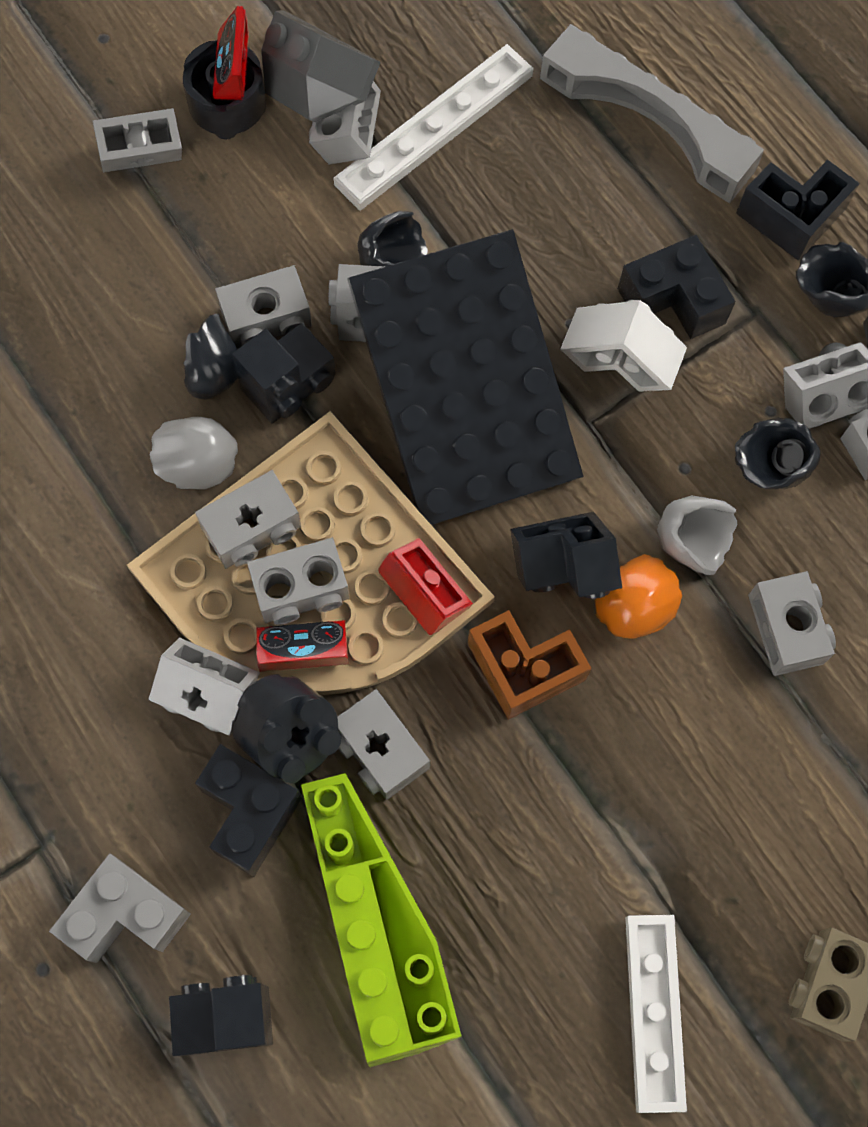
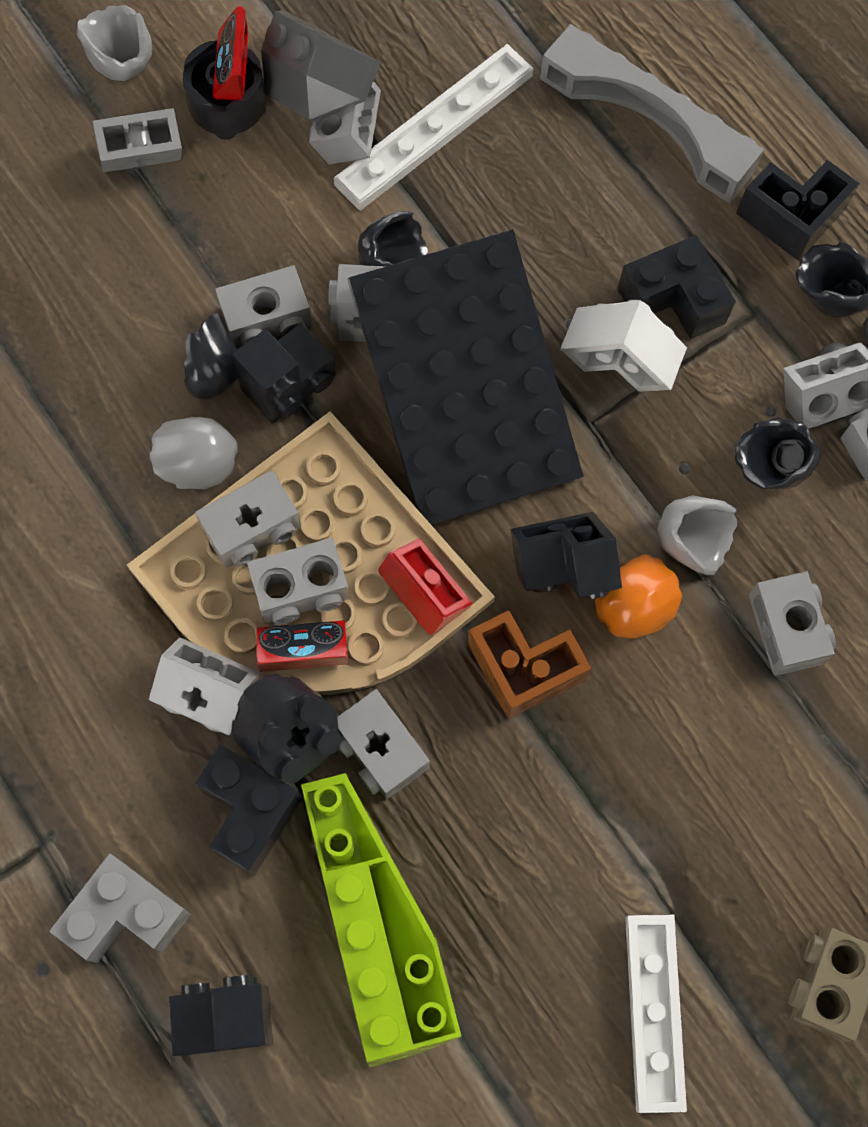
(116, 42): none -> light grey hair

